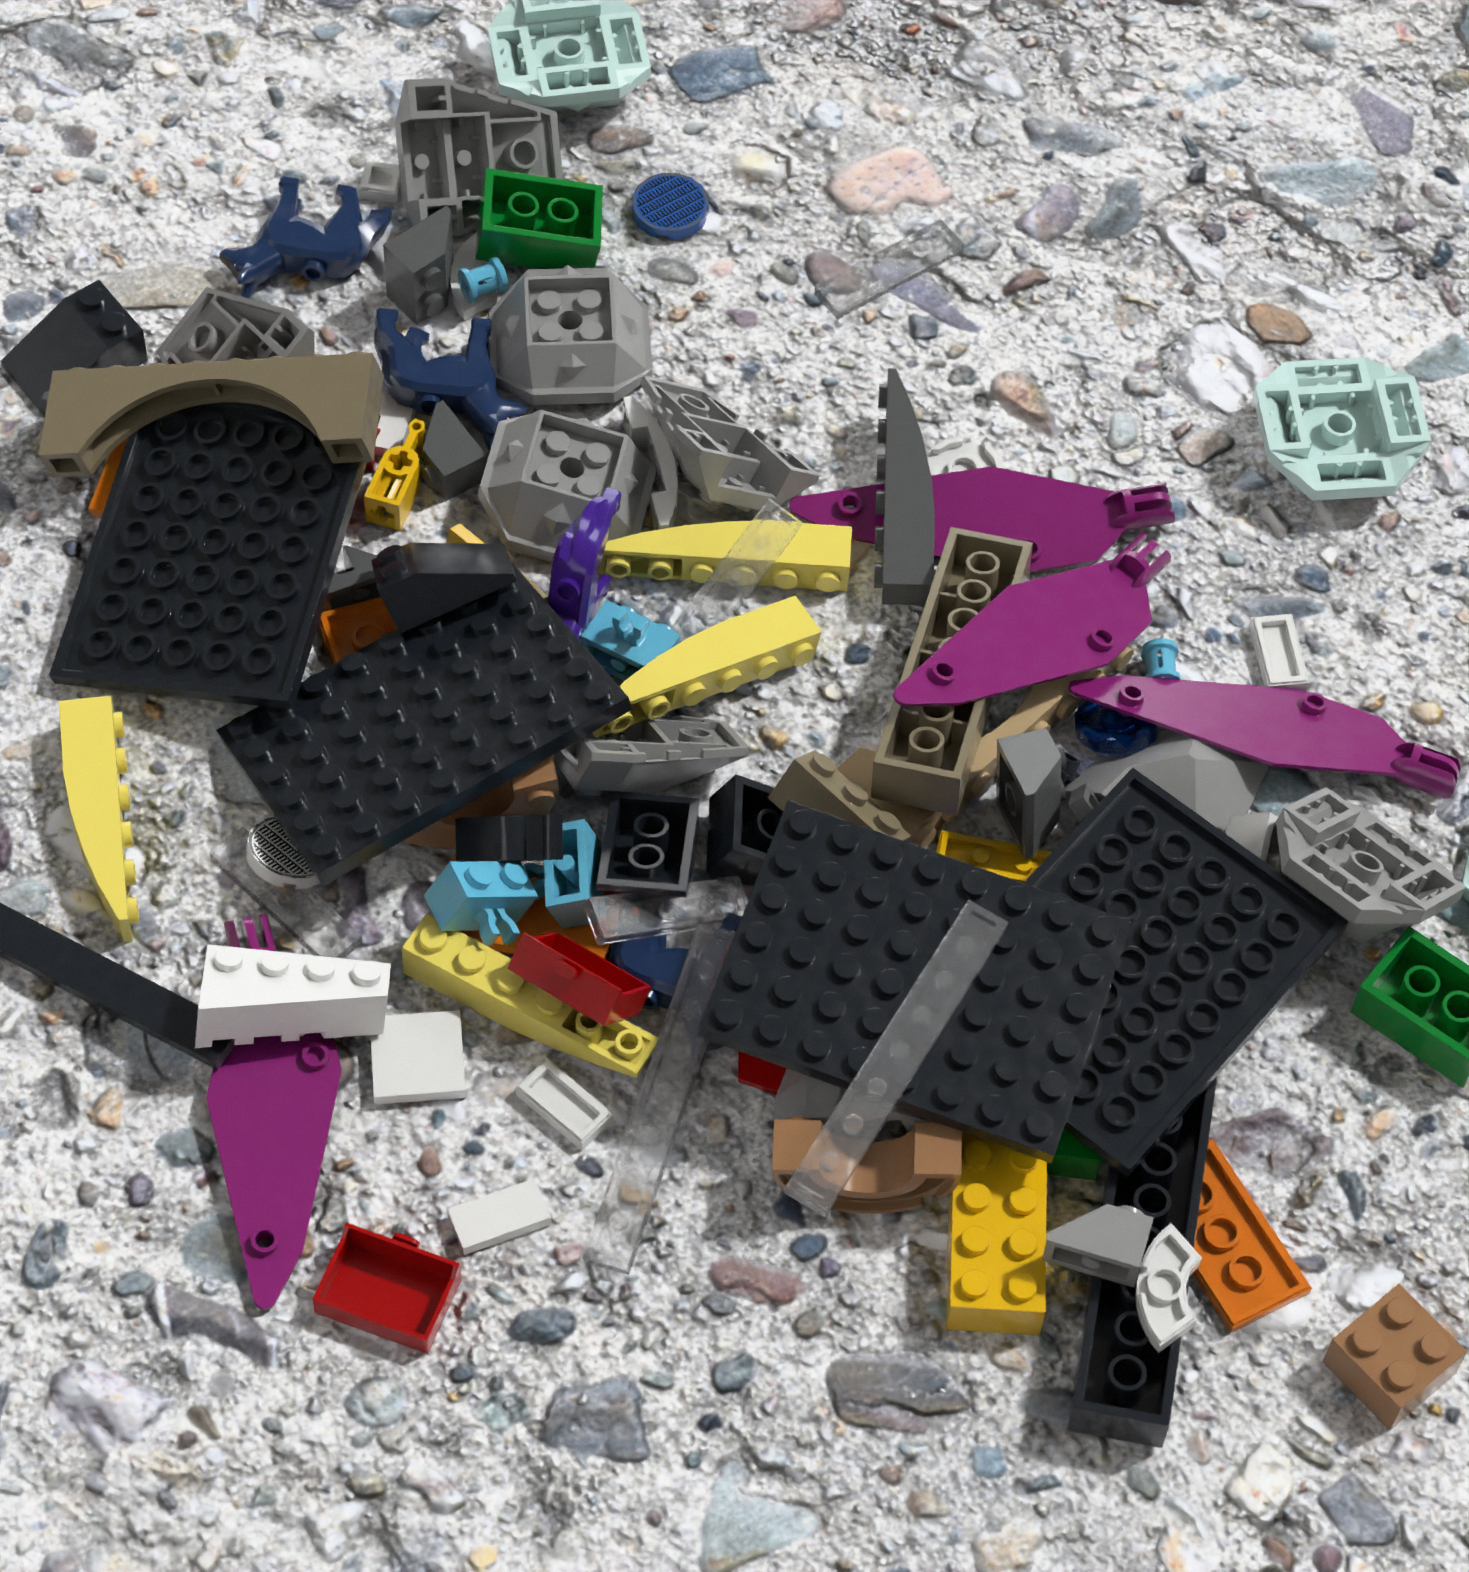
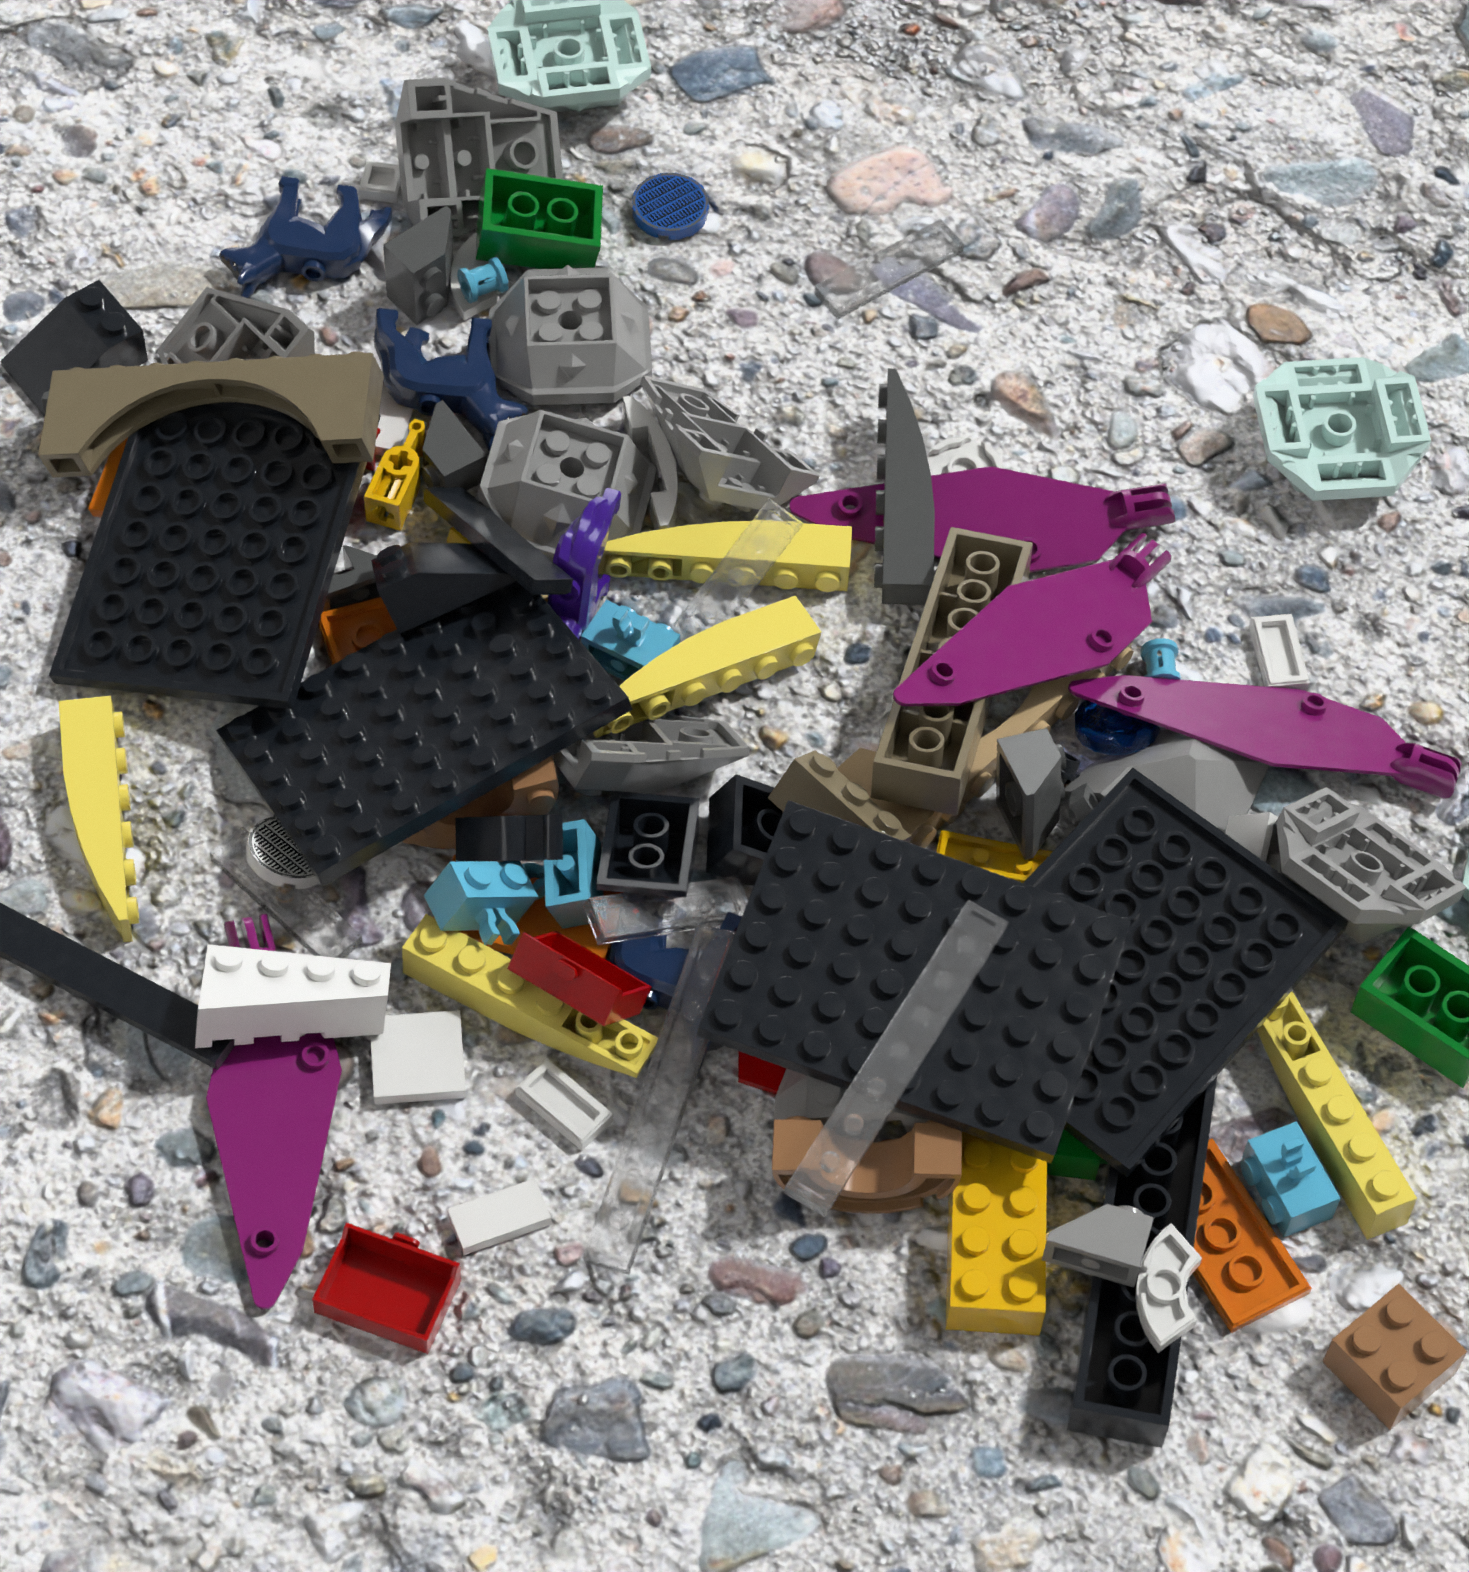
(498, 541): none -> black tile
(1289, 1179): none -> medium azure brick
(1336, 1122): none -> light yellow slope

